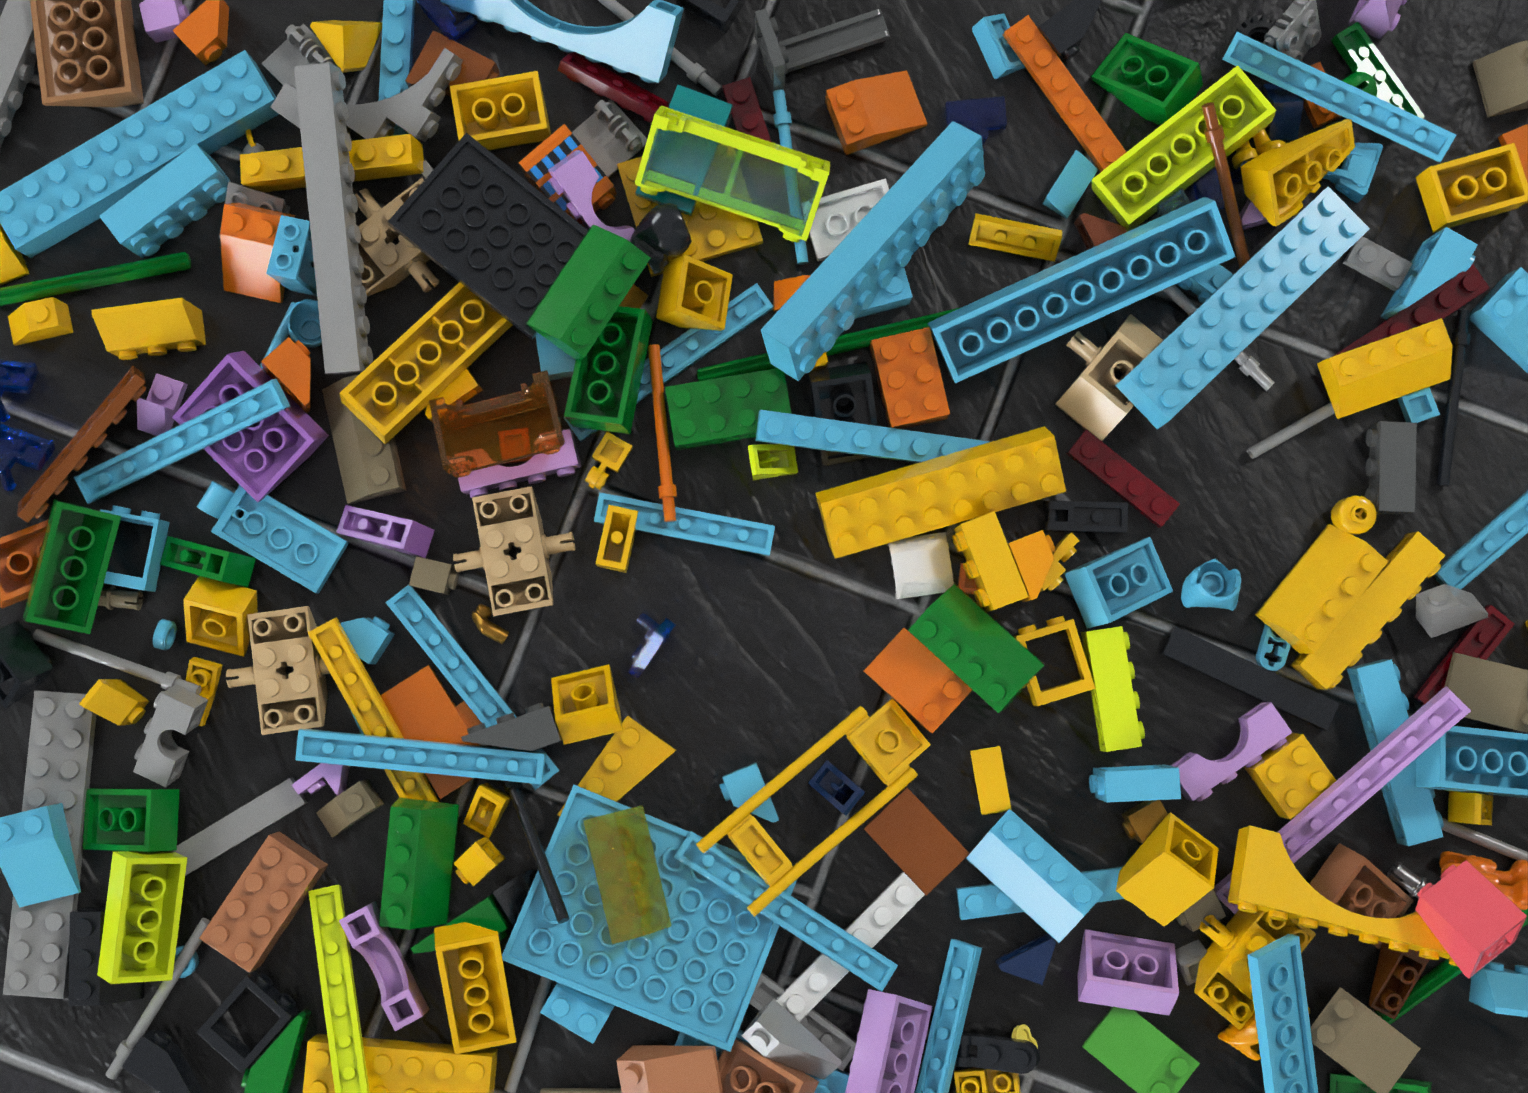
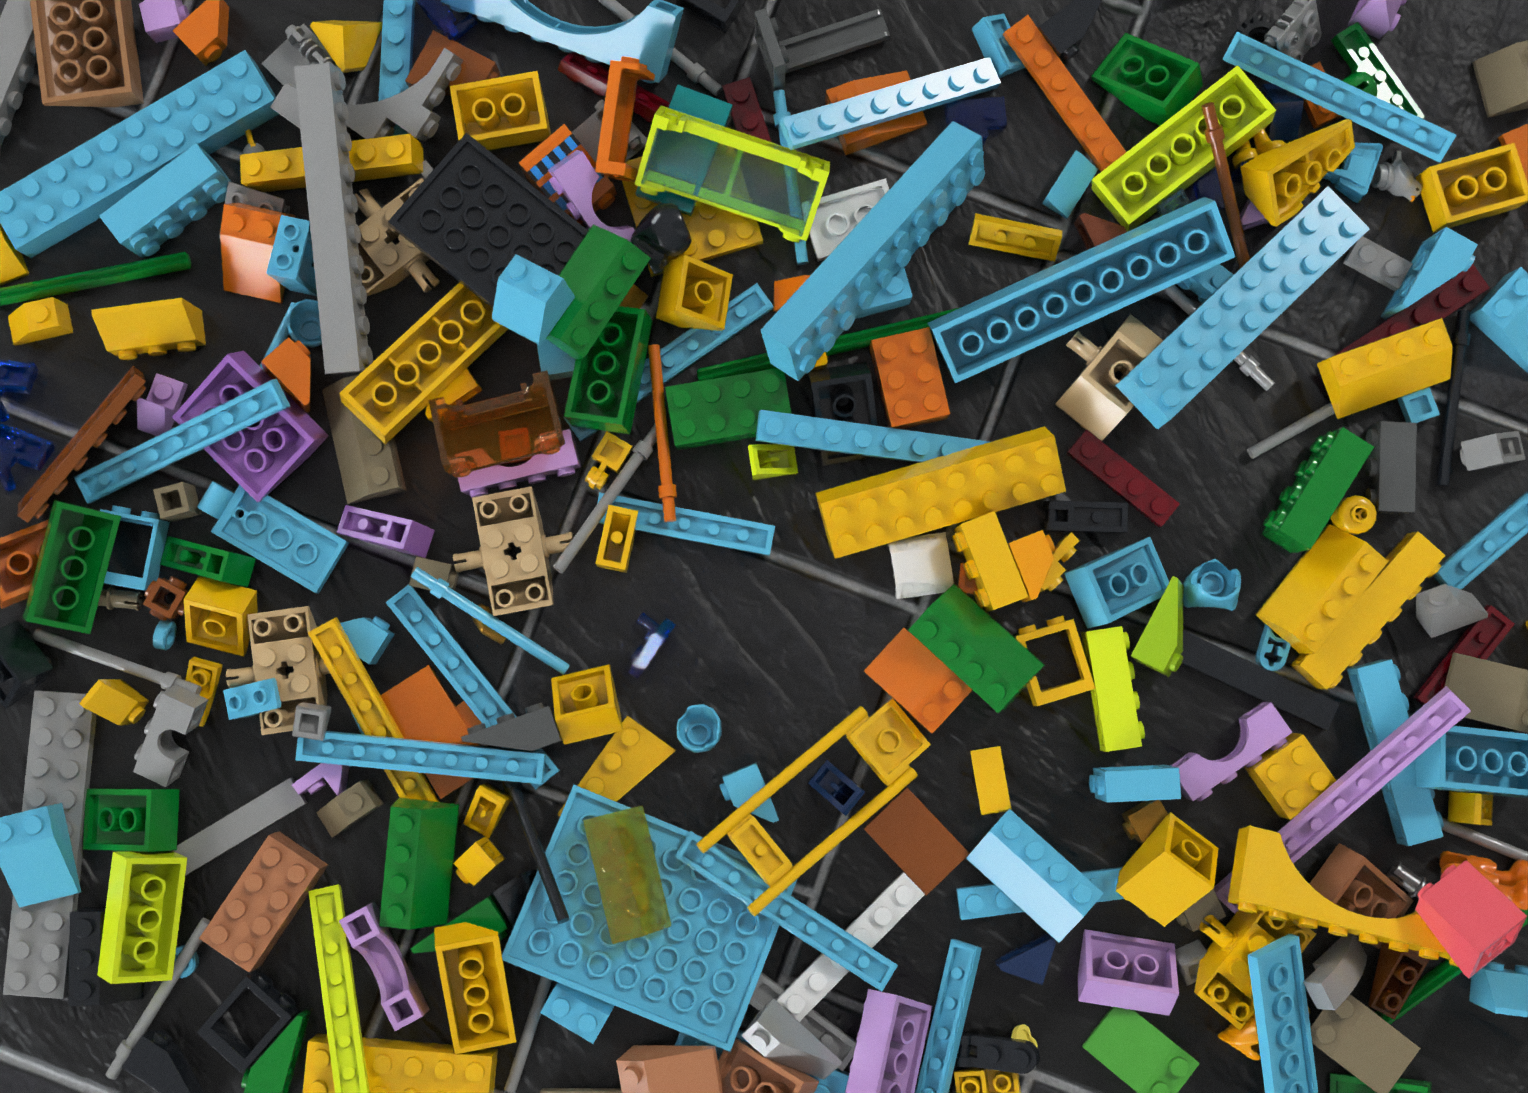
(156, 598): none -> dark orange brick
(177, 501): none -> dark tan brick
(252, 699): none -> medium azure bracket
(311, 721): none -> light grey slope
(440, 589): none -> medium azure bar
(530, 299): none -> medium azure slope
(618, 118): none -> orange panel
(641, 452): none -> light grey bar
(699, 728): none -> medium azure hair
(889, 103): none -> medium azure plate
(1163, 637): none -> lime slope
(1317, 490): none -> green brick
(1336, 973): none -> light grey slope
(1396, 178): none -> light grey animal
(1492, 450): none -> light grey slope

